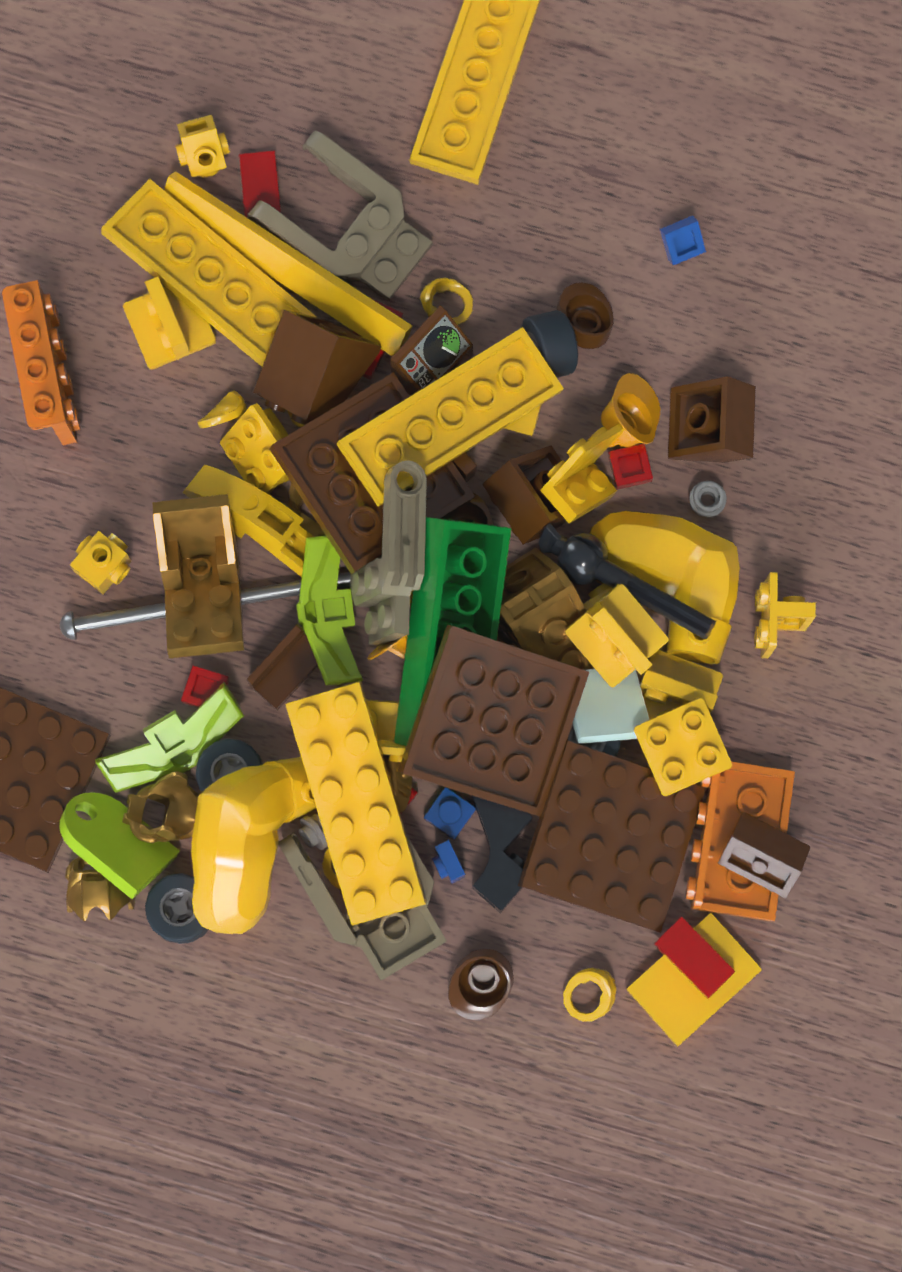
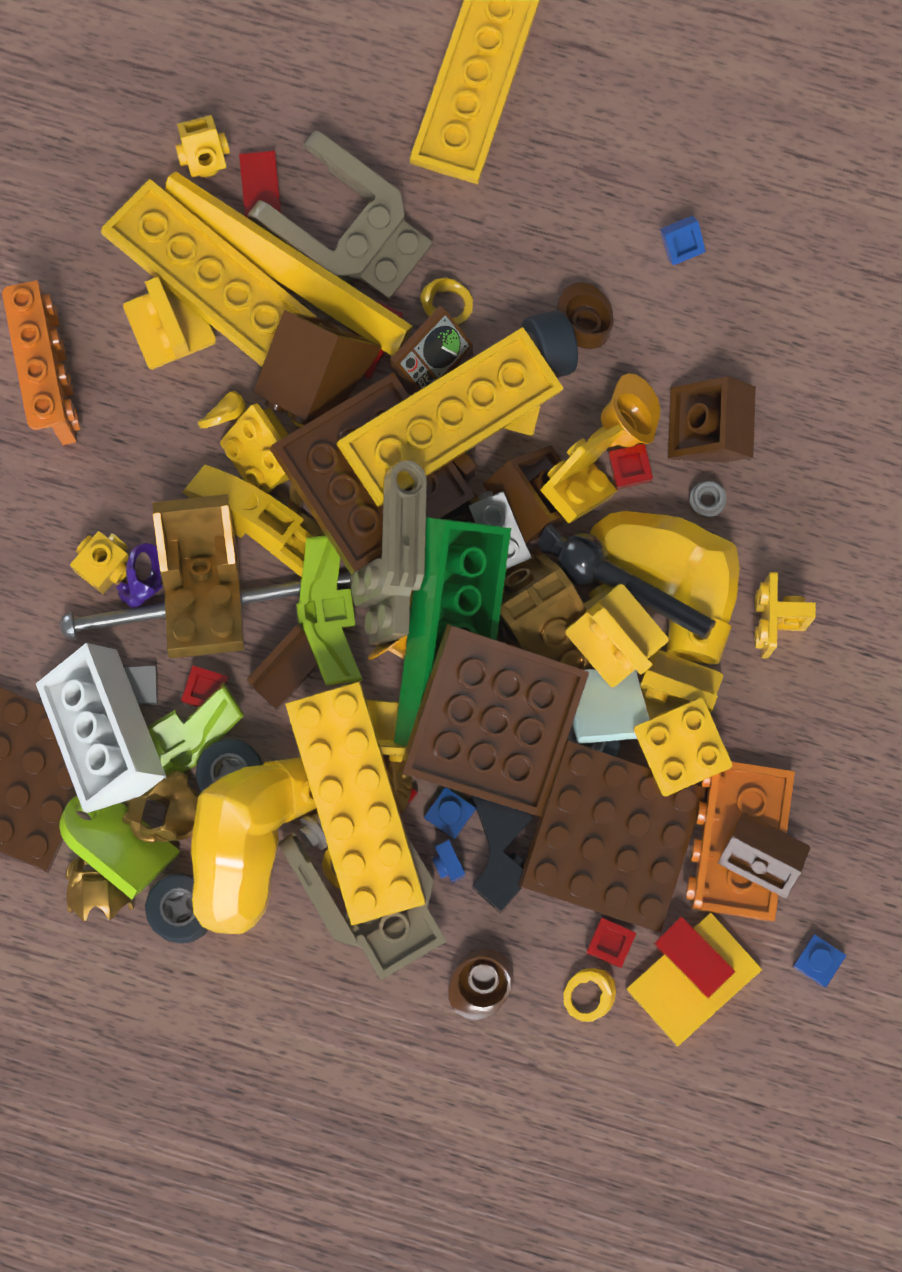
(100, 728): none -> white slope
(137, 590): none -> dark purple piece
(144, 684): none -> light grey tile
(496, 511): none -> light grey hinge
(611, 943): none -> red plate
(819, 961): none -> blue plate

